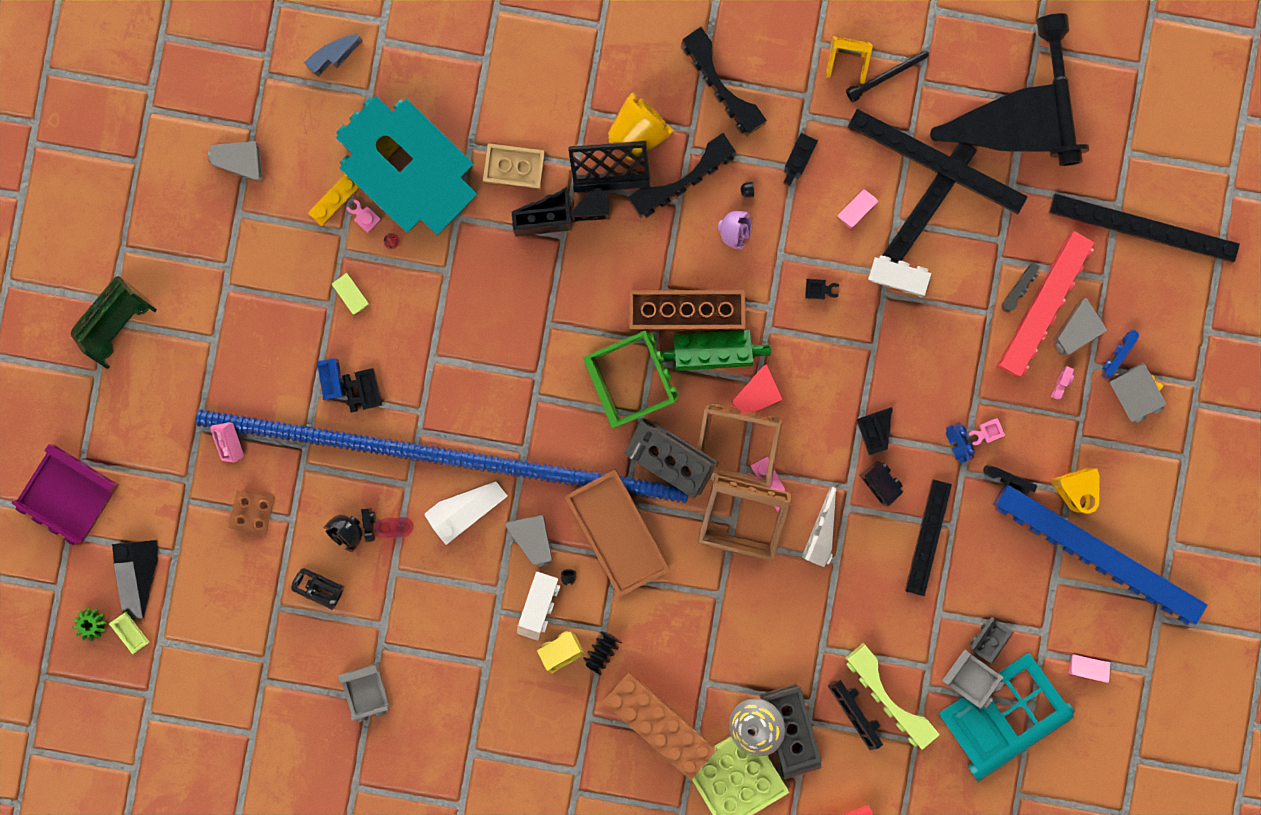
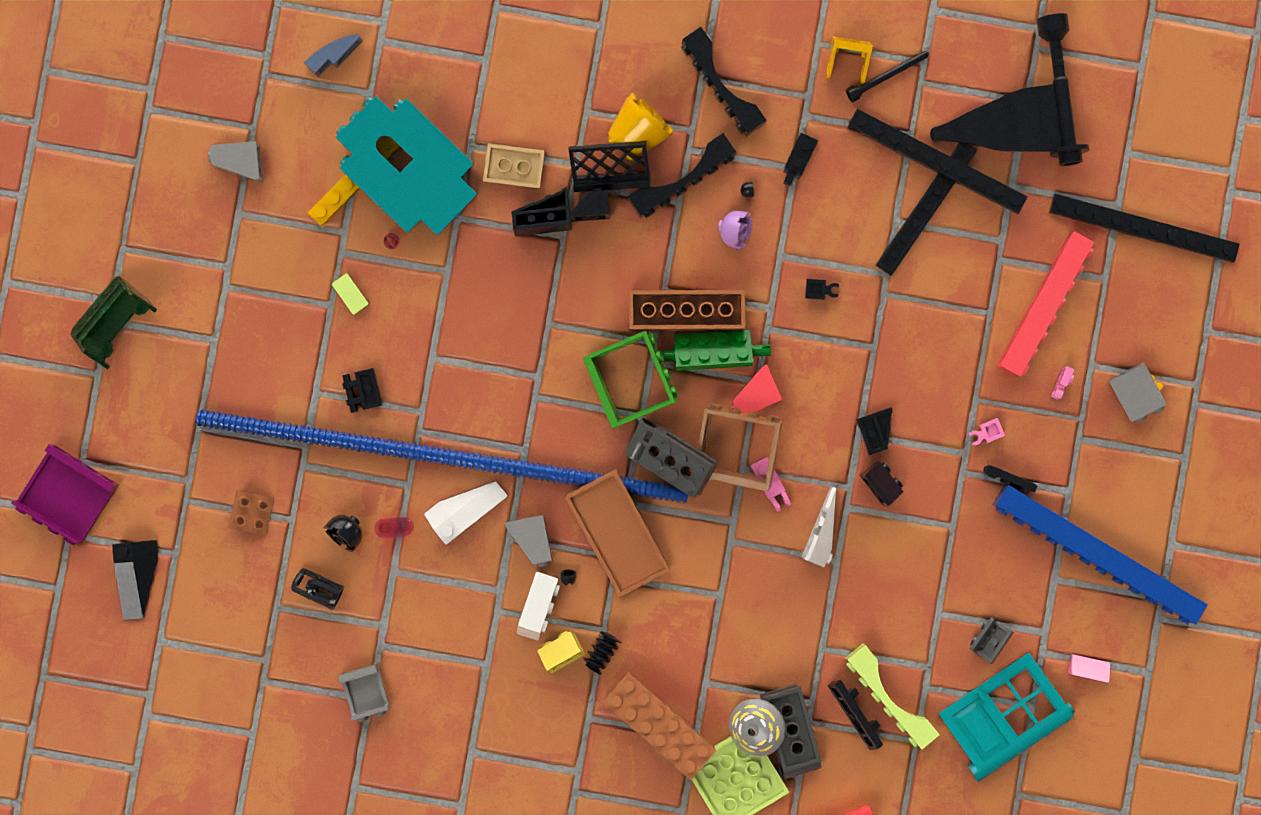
(88, 631): bright green gear -> none
(129, 632): yellowish green tile -> none
(227, 442): bright pink slope -> none
(330, 379): blue hinge -> none
(365, 218): bright pink plate -> none
(368, 519): black plate -> none
(750, 492): medium nougat window -> none
(857, 209): bright pink slope -> none
(900, 276): white wedge -> none
(928, 537): black plate -> none
(964, 448): blue hinge -> none
(974, 680): light grey panel -> none
(1020, 287): dark grey plate -> none
(1078, 484): yellow hose -> none
(1079, 329): light grey slope -> none
(1120, 354): blue hinge -> none

